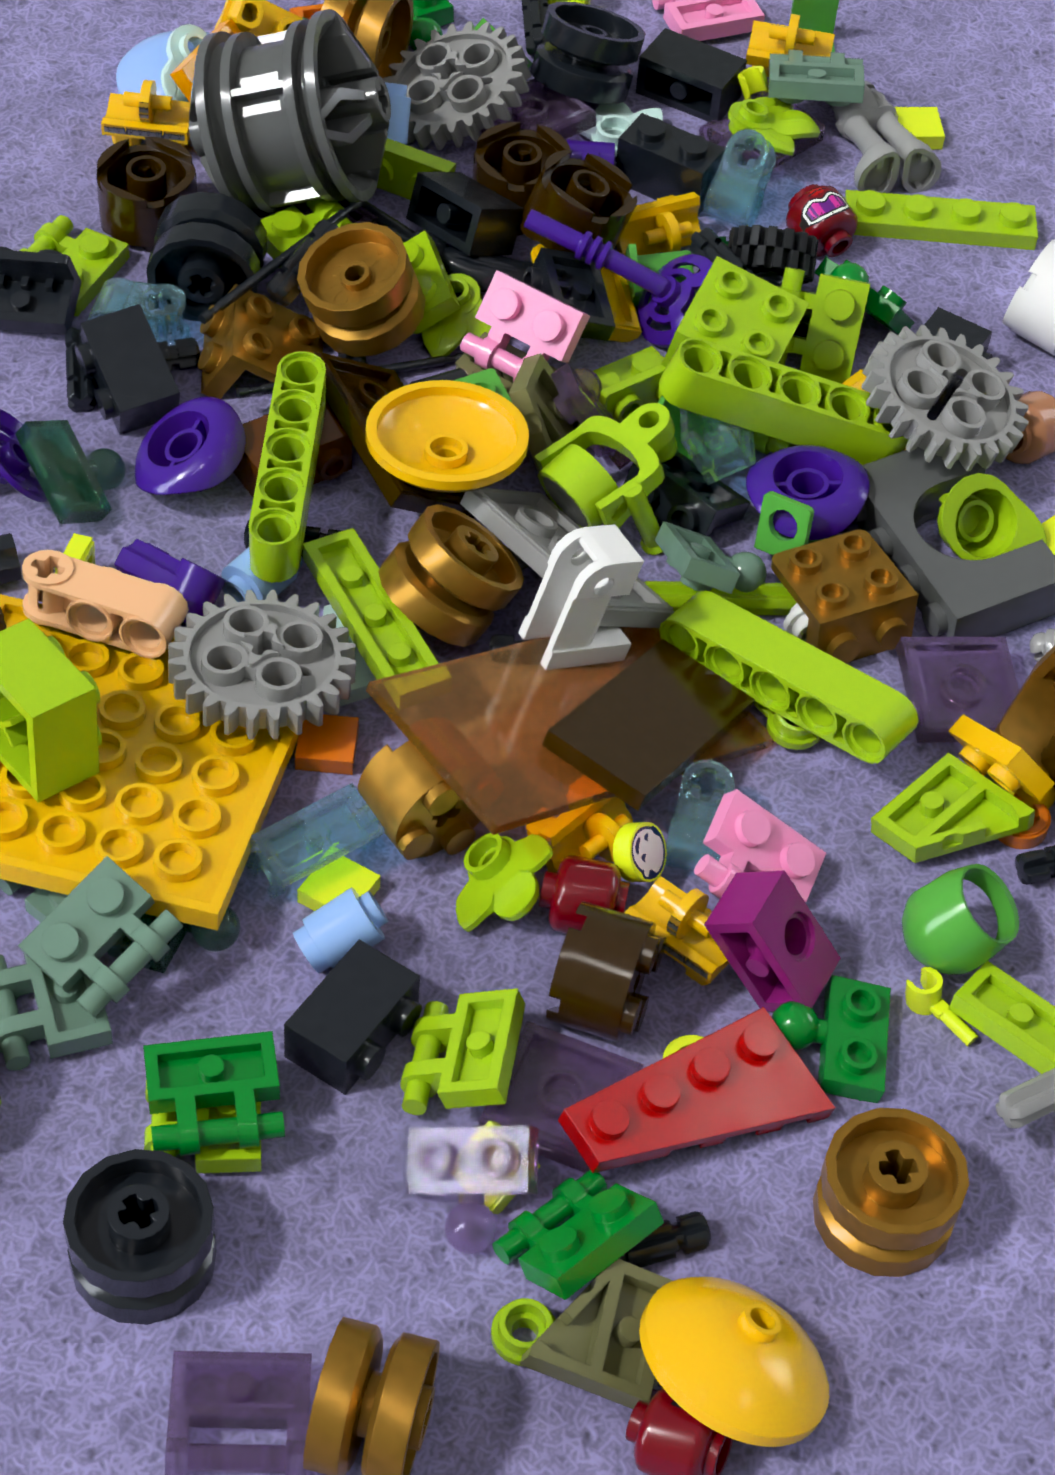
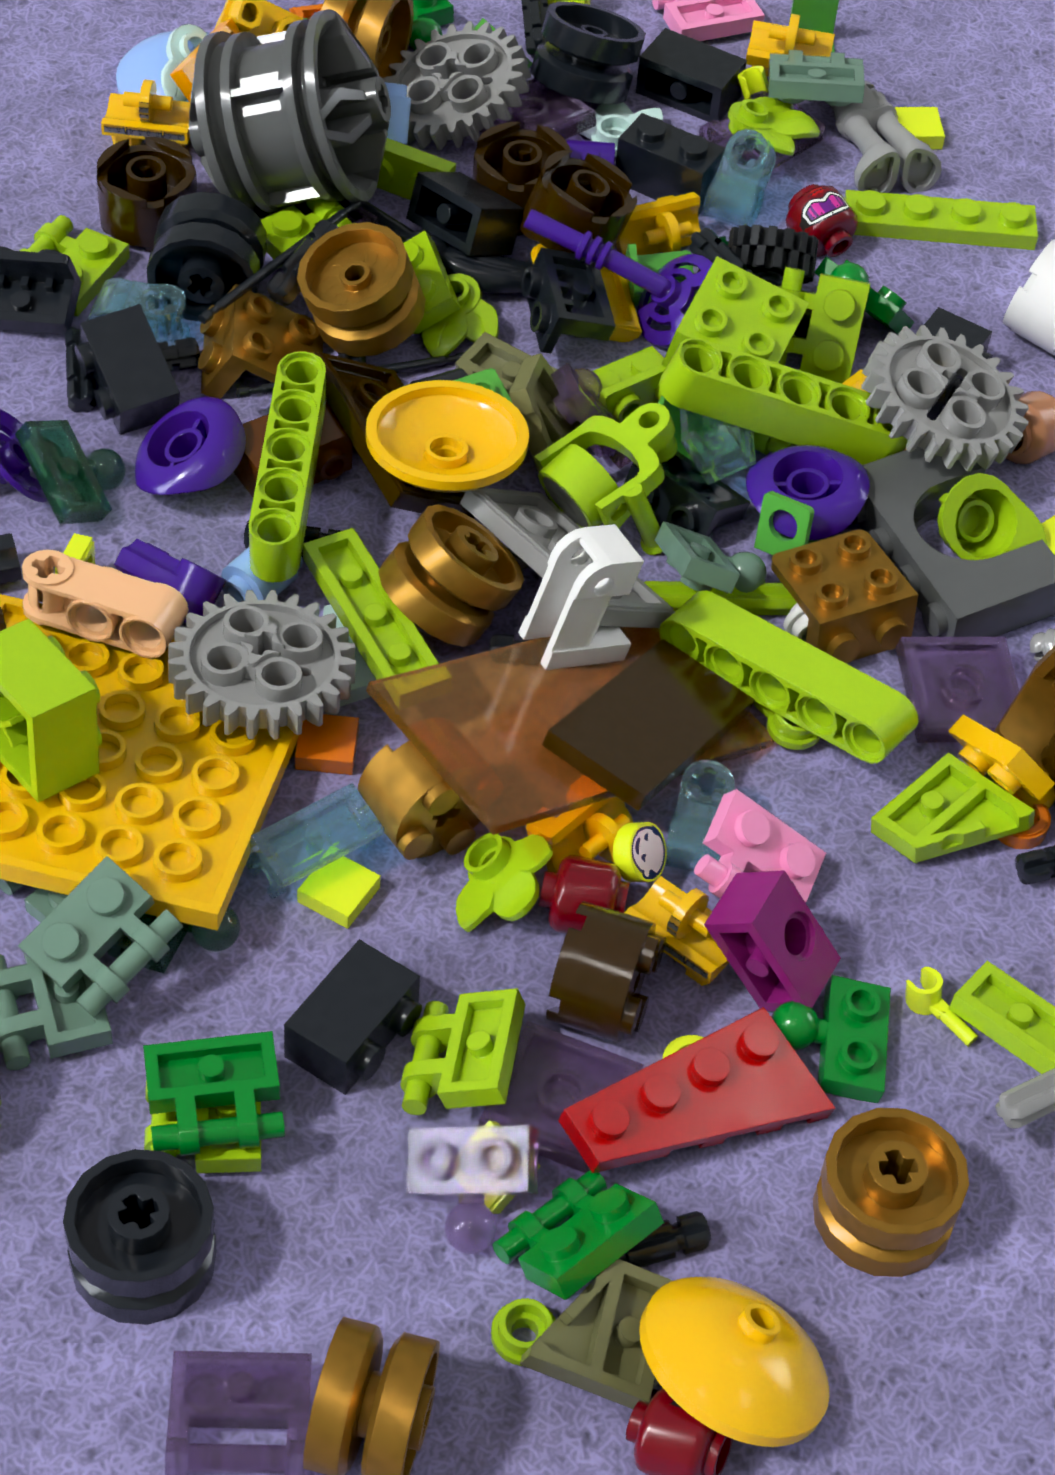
(338, 926): light blue brick -> none
(527, 315): bright pink plate -> none
(942, 929): bright green helmet -> none

